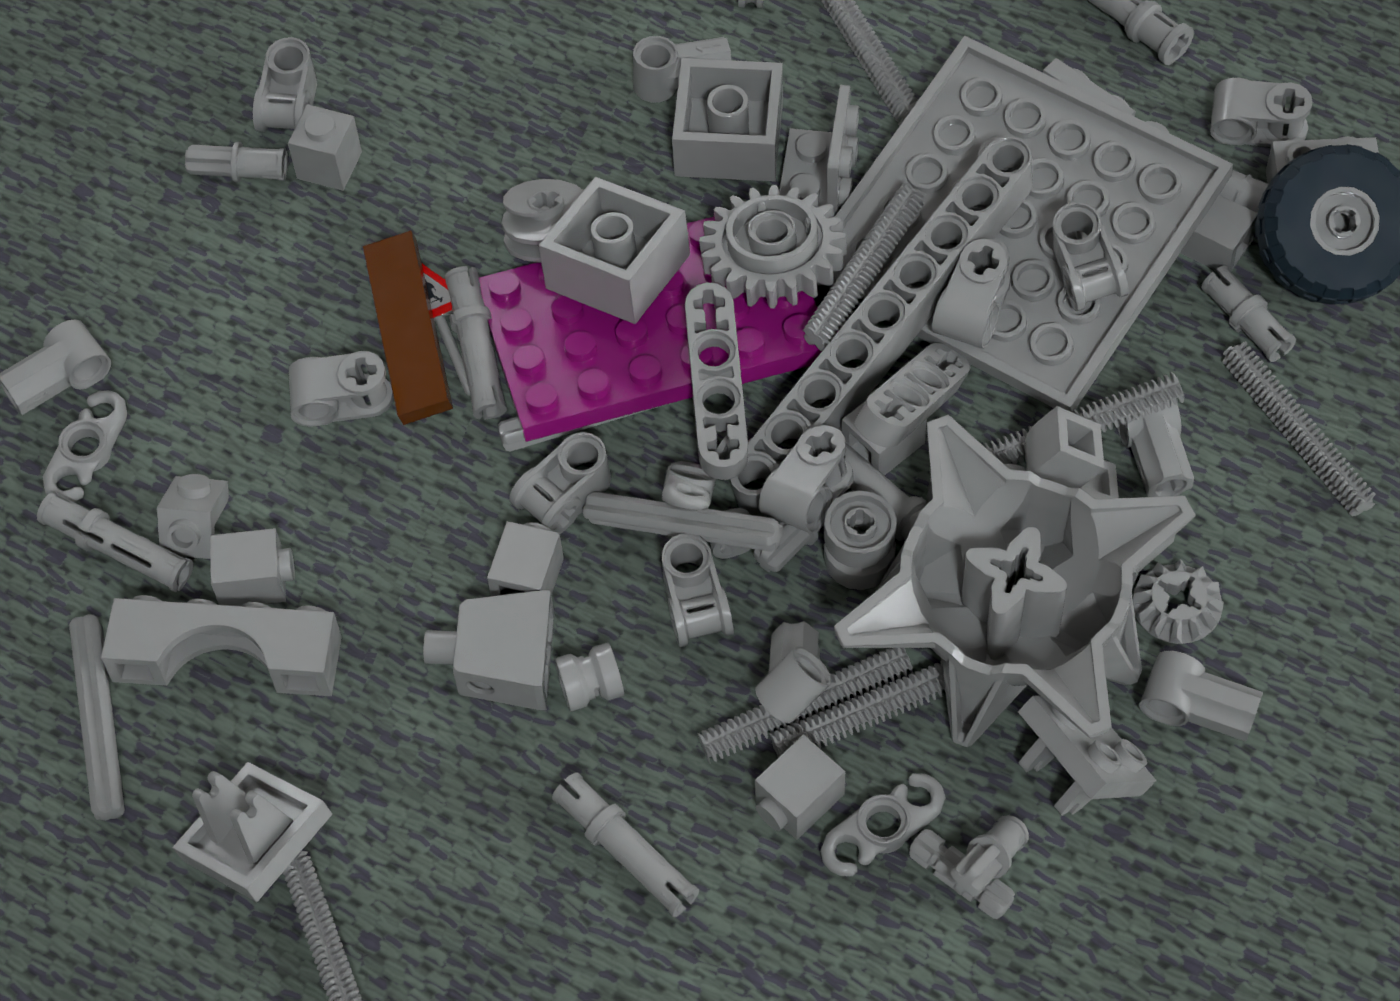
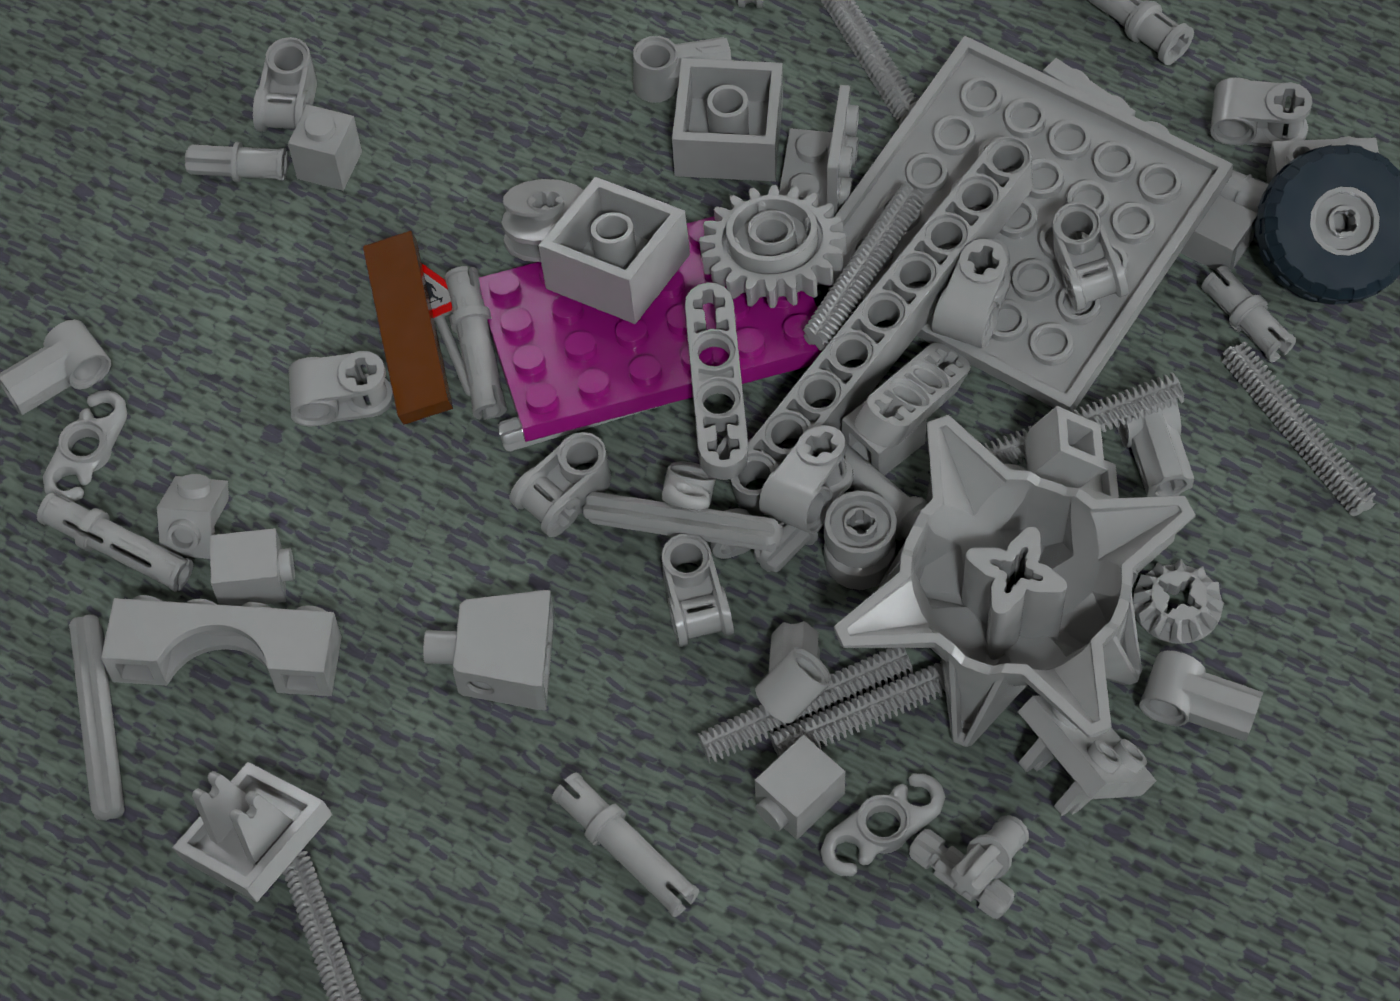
(525, 560): light grey brick -> none
(589, 677): light grey wheel -> none

